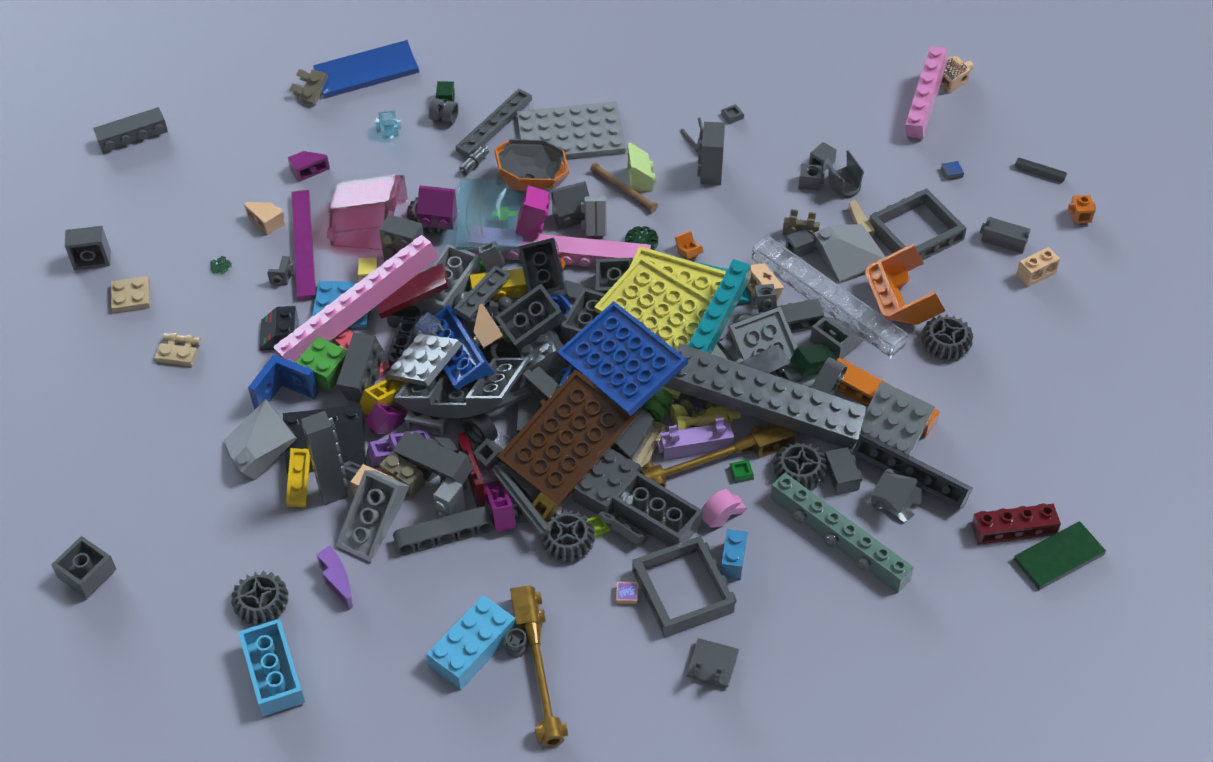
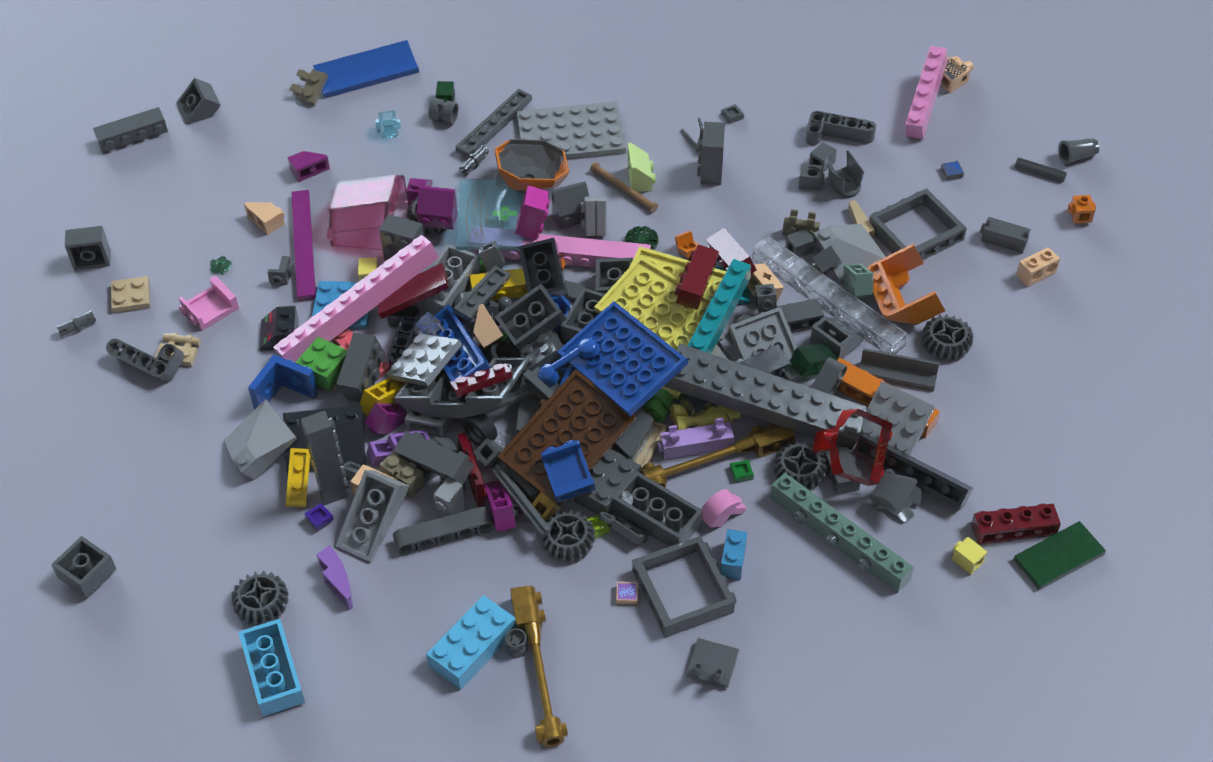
(76, 323): none -> dark grey pin
(140, 359): none -> dark grey beam
(198, 102): none -> dark grey slope
(209, 305): none -> bright pink panel
(319, 516): none -> dark purple plate
(413, 187): none -> magenta slope
(481, 379): none -> dark red plate
(548, 373): none -> blue piece
(567, 470): none -> blue panel
(696, 277): none -> dark red brick
(728, 250): none -> brick
(826, 260): none -> dark grey brick
(826, 441): none -> red piece
(840, 127): none -> dark grey beam
(858, 280): none -> sand green brick
(900, 369): none -> dark grey panel
(969, 555): none -> light yellow brick
(1077, 149): none -> dark grey plant

